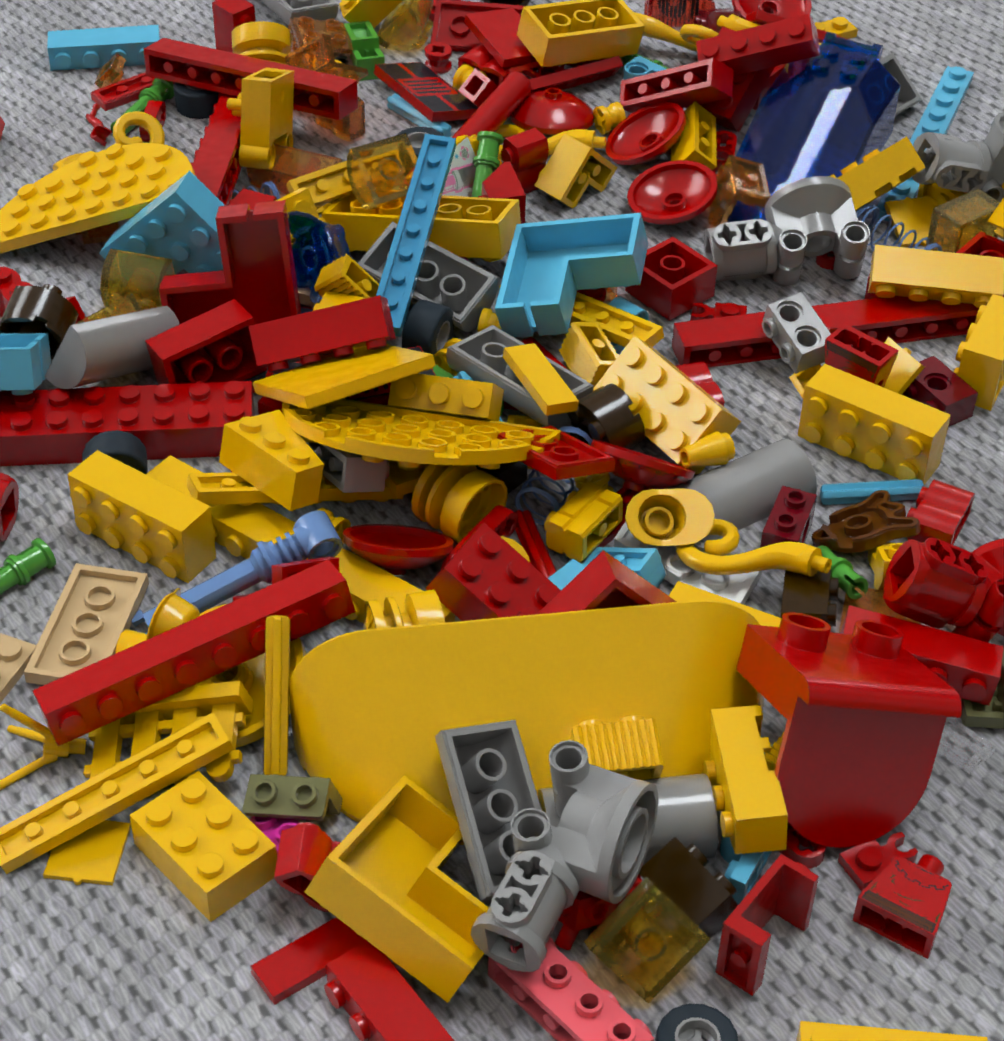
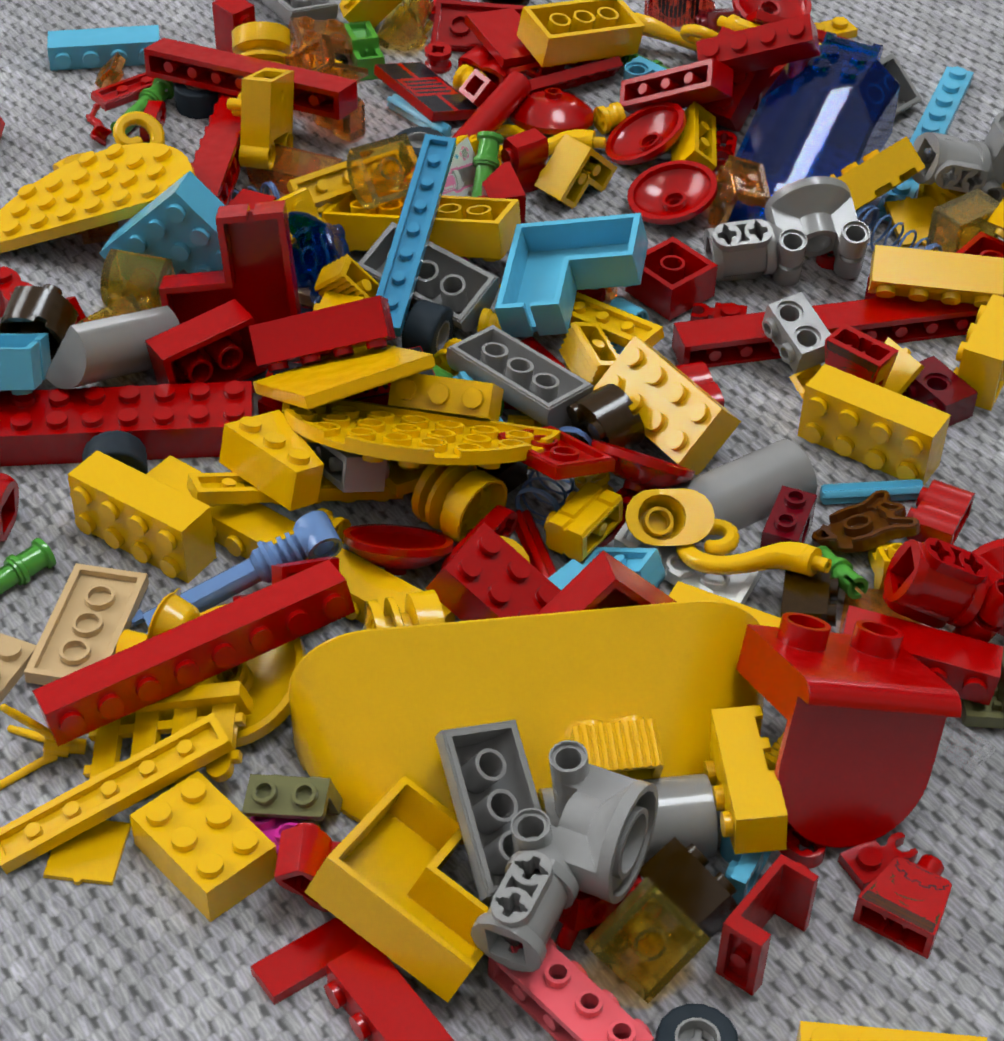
(276, 695): yellow axle -> none
(540, 379): yellow tile -> none
(708, 451): yellow cone -> none

